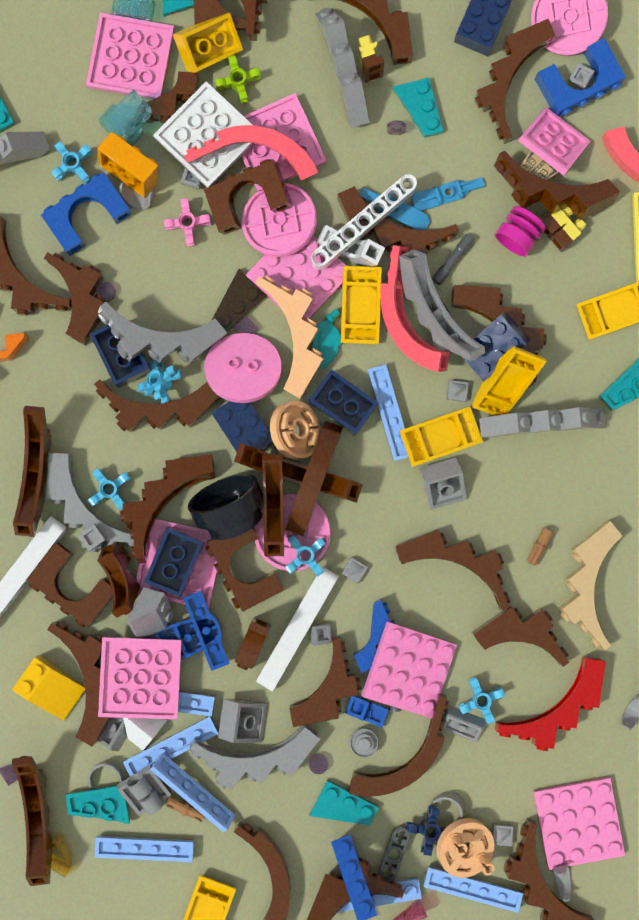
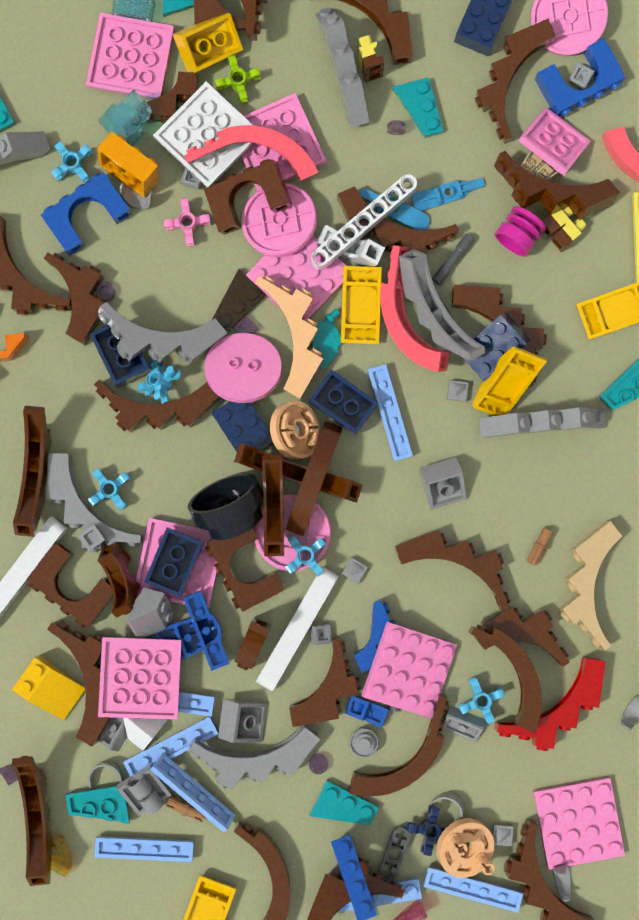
(157, 494): reddish brown arch -> none
(441, 436): yellow slope -> none
(530, 690): none -> reddish brown arch

